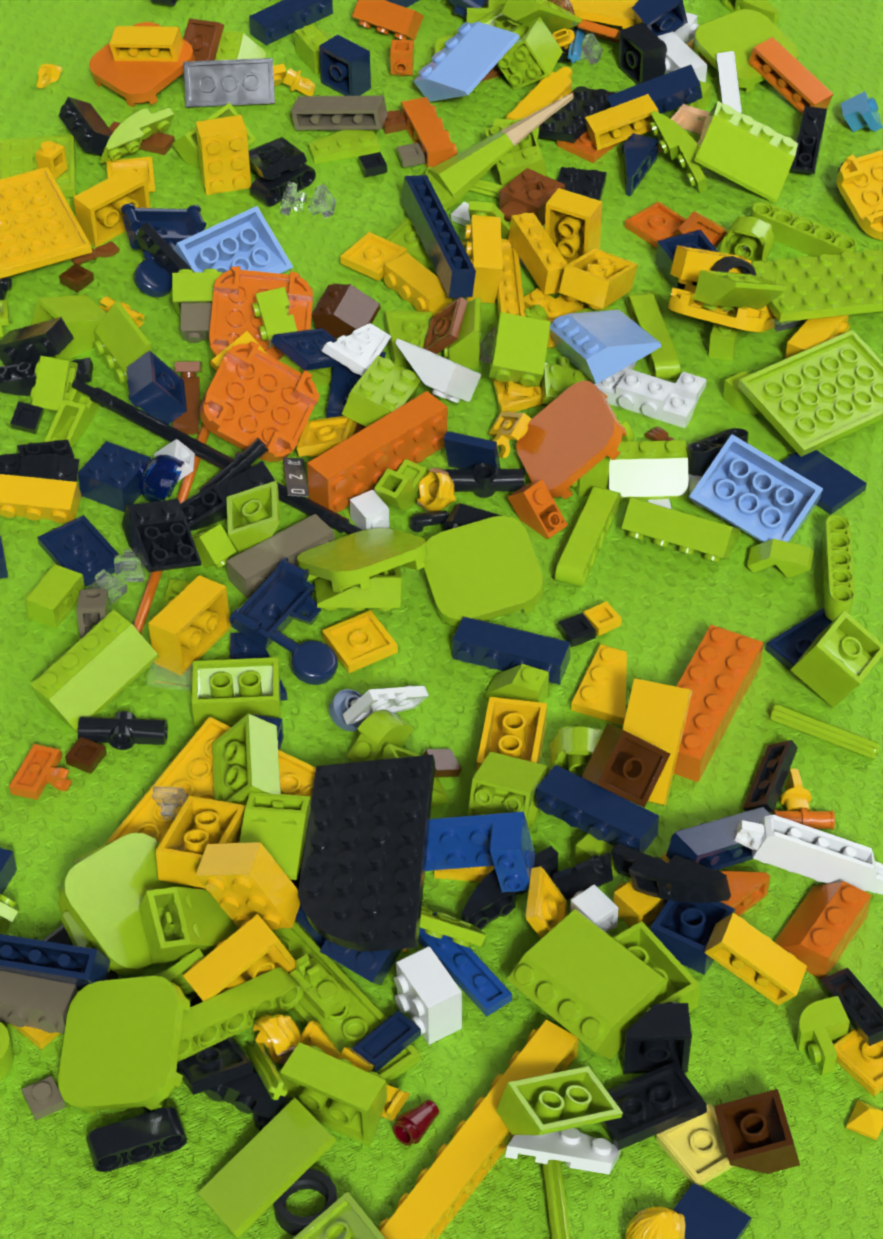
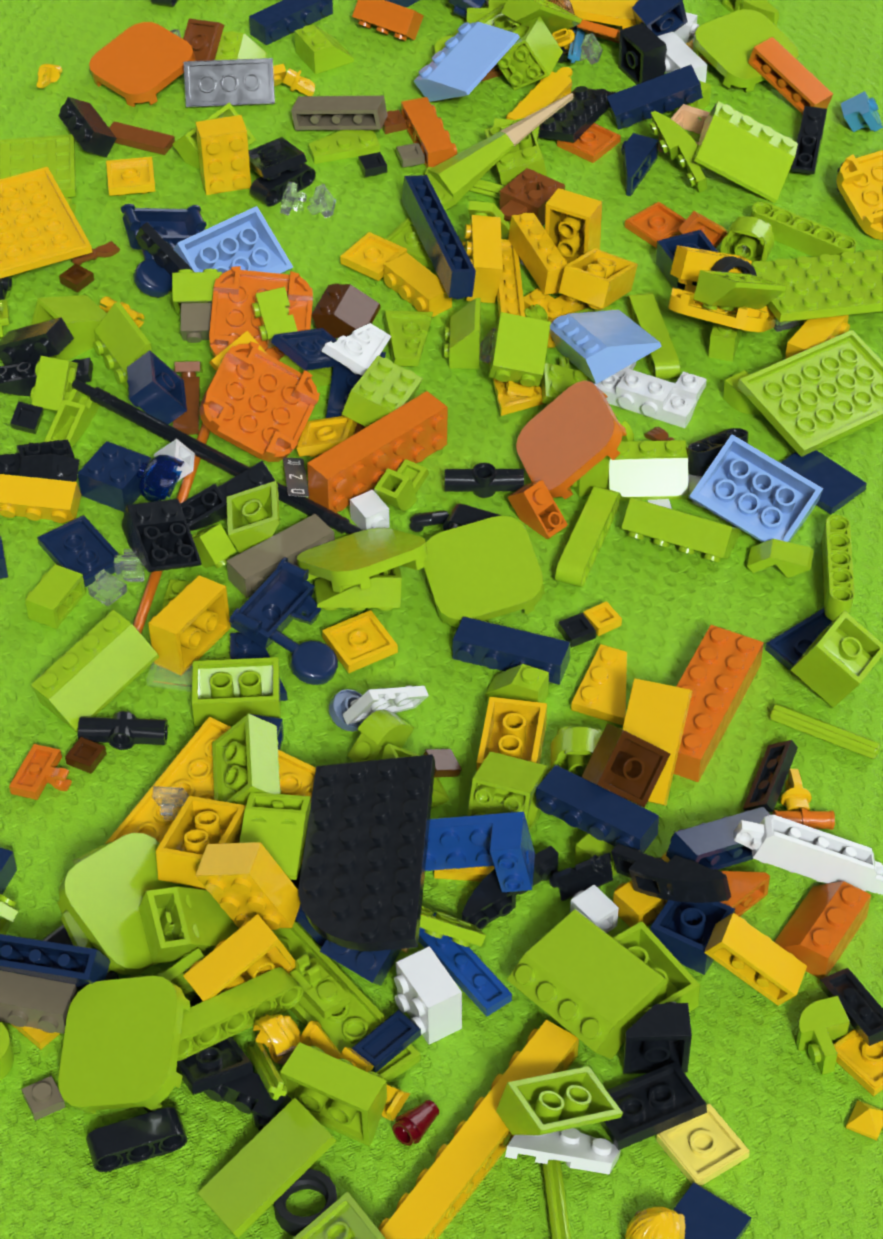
(52, 156): yellow brick -> none
(92, 608): dark tan torso -> none
(100, 206): yellow brick -> none
(133, 130): lime slope -> none
(146, 43): yellow brick -> none
(239, 464): black pin -> none
(345, 66): dark blue brick -> none
(402, 57): orange brick -> none
(436, 490): yellow hair -> none
(443, 375): white slope -> none
(445, 326): dark orange tile -> none
(461, 214): white tile -> none
(468, 451): dark blue tile -> none
(509, 427): yellow plate -> none
(545, 903): yellow tile -> none
(583, 182): black plate -> none
(620, 122): yellow brick -> none
(729, 80): white sticker -> none
(757, 1133): reddish brown slope -> none

